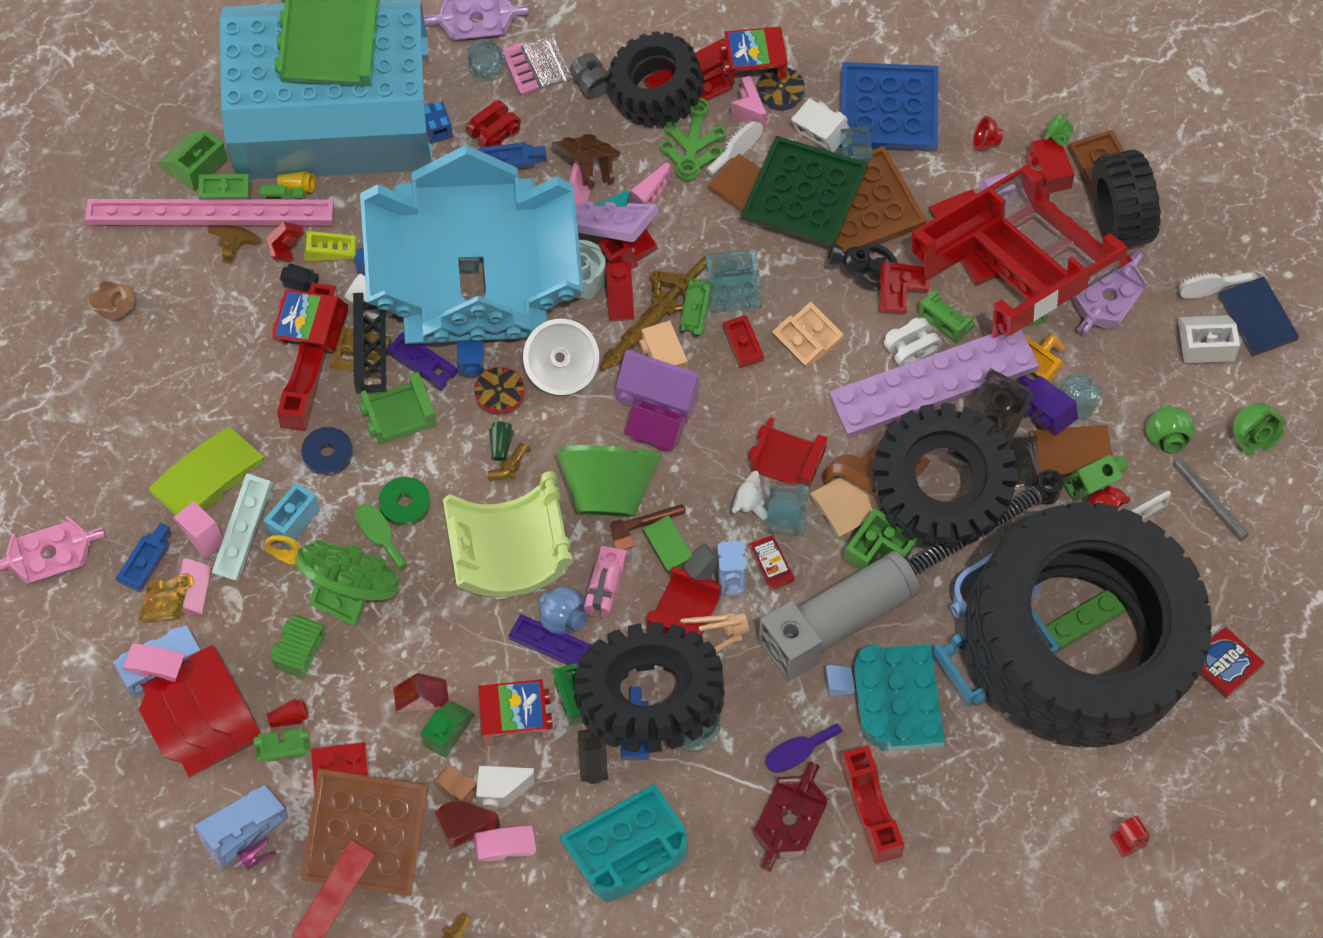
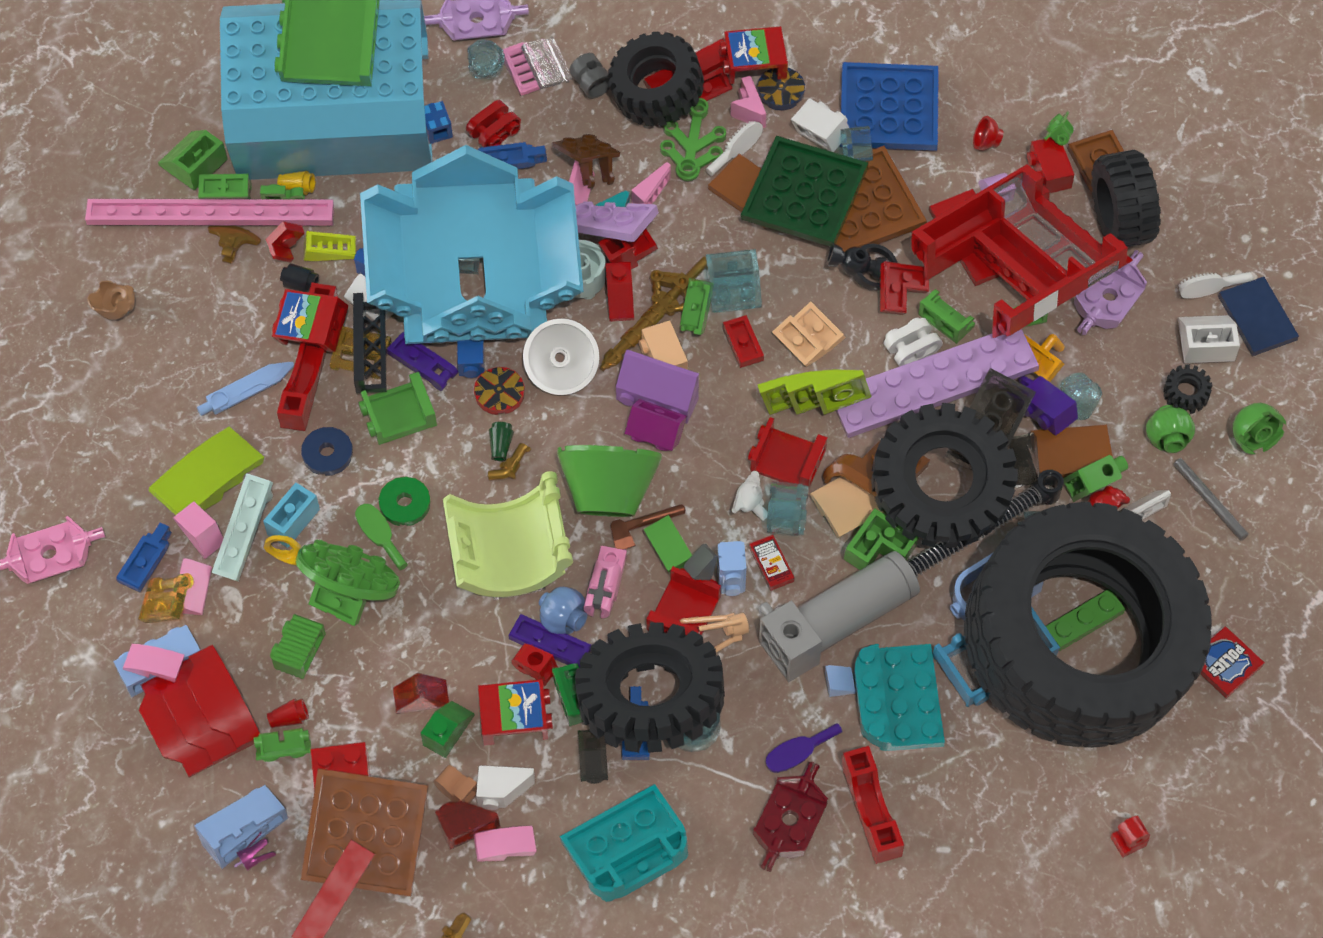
(245, 388): none -> light blue piece
(534, 663): none -> red leg
(814, 389): none -> lime slope
(1192, 377): none -> black tyre

